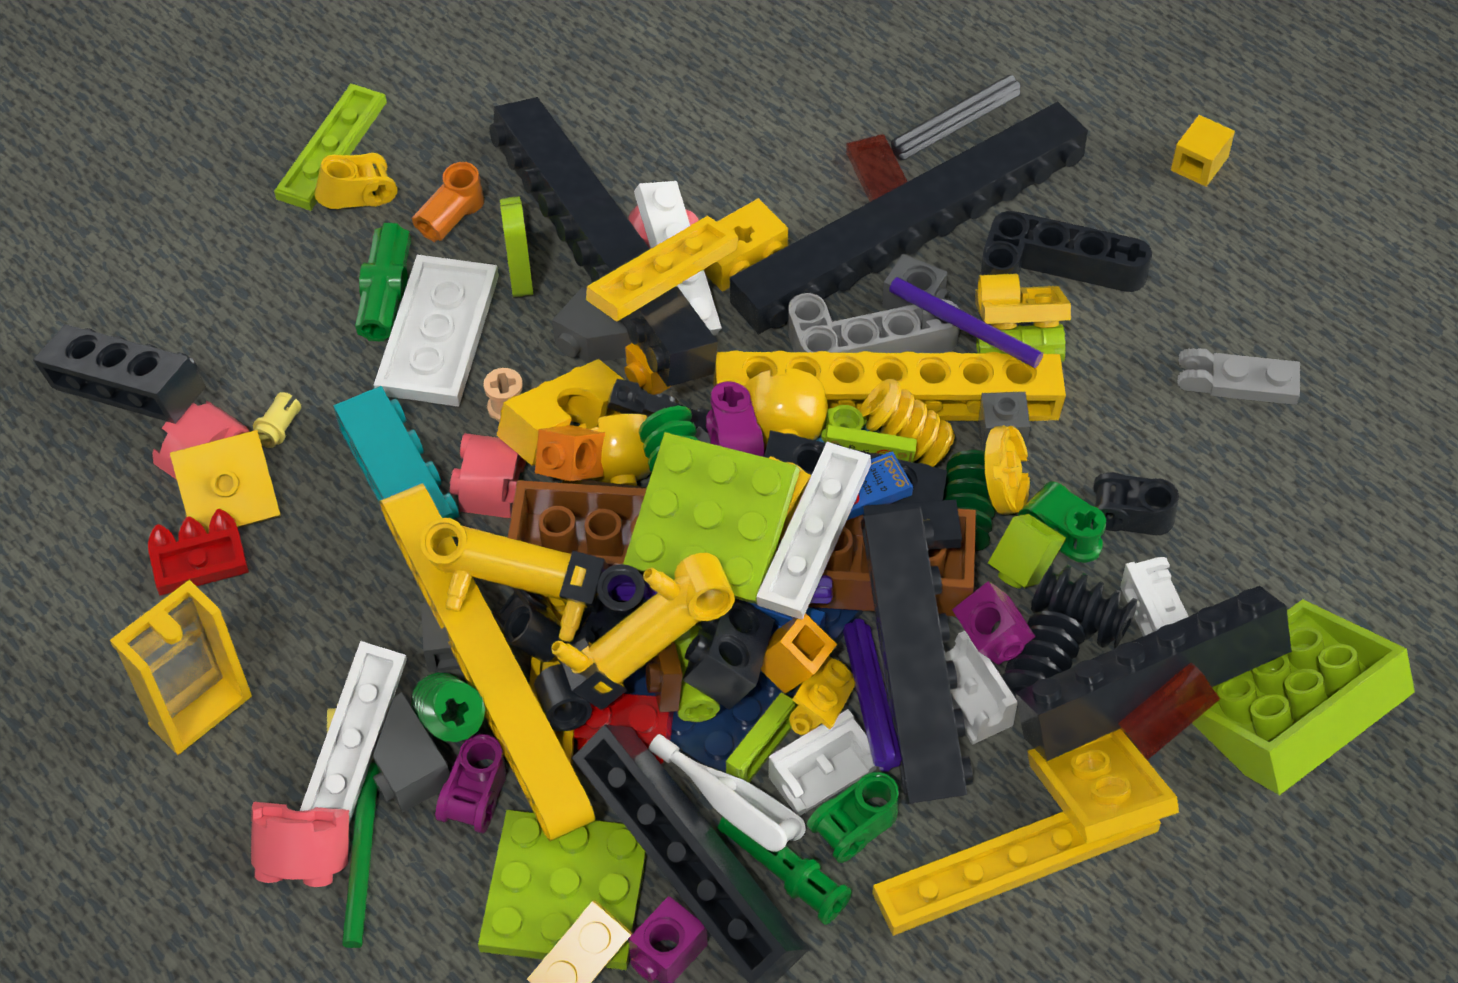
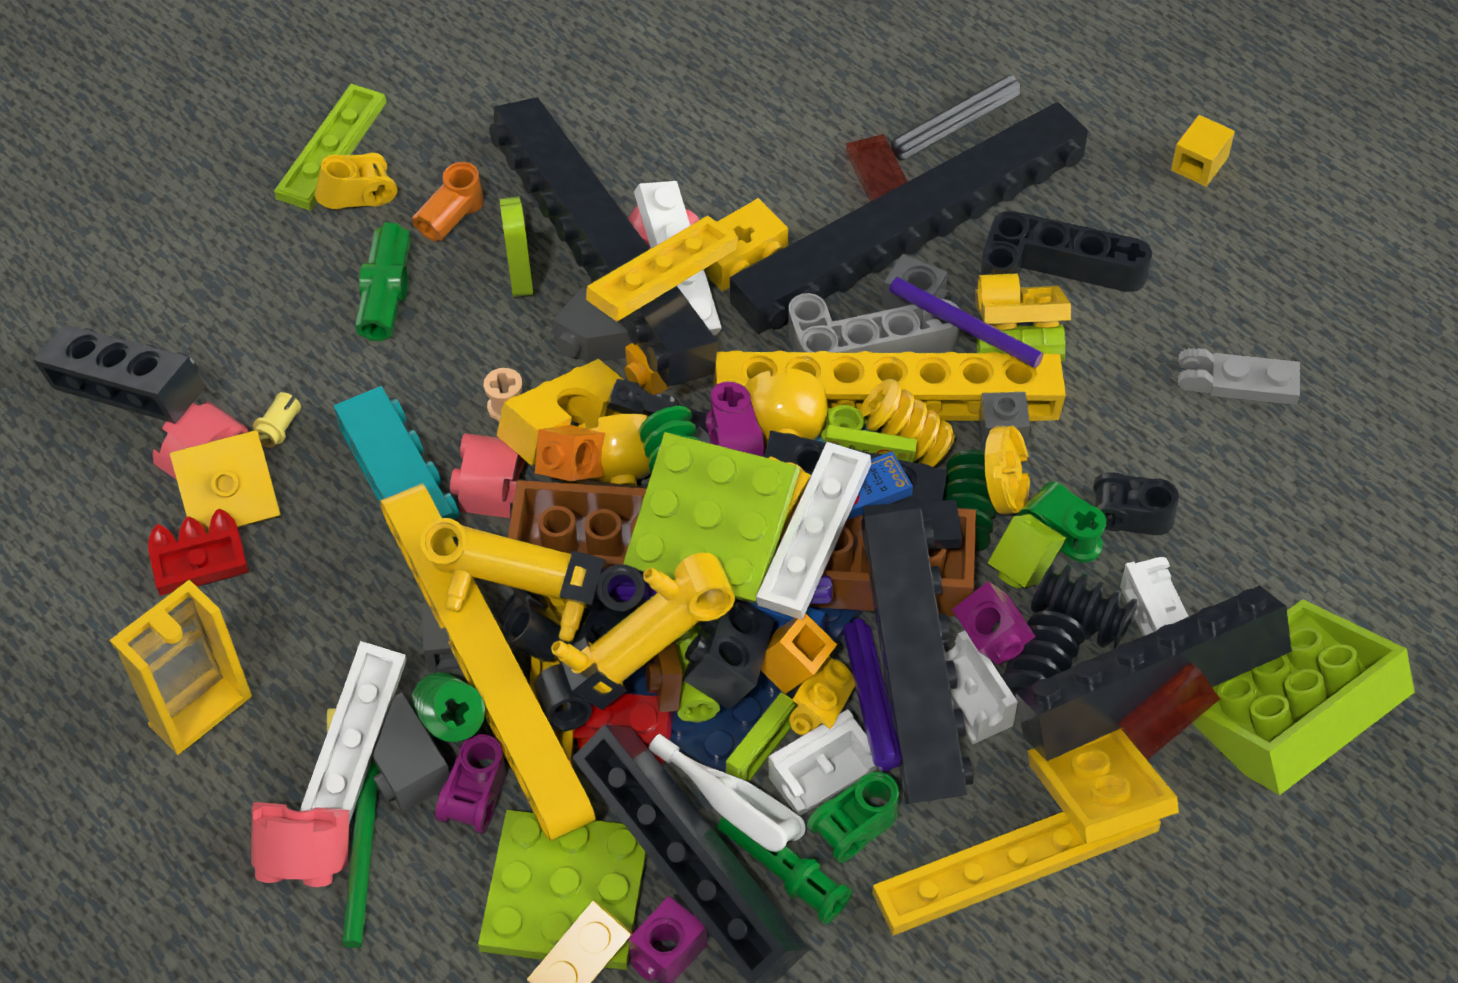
(437, 330): white plate -> none

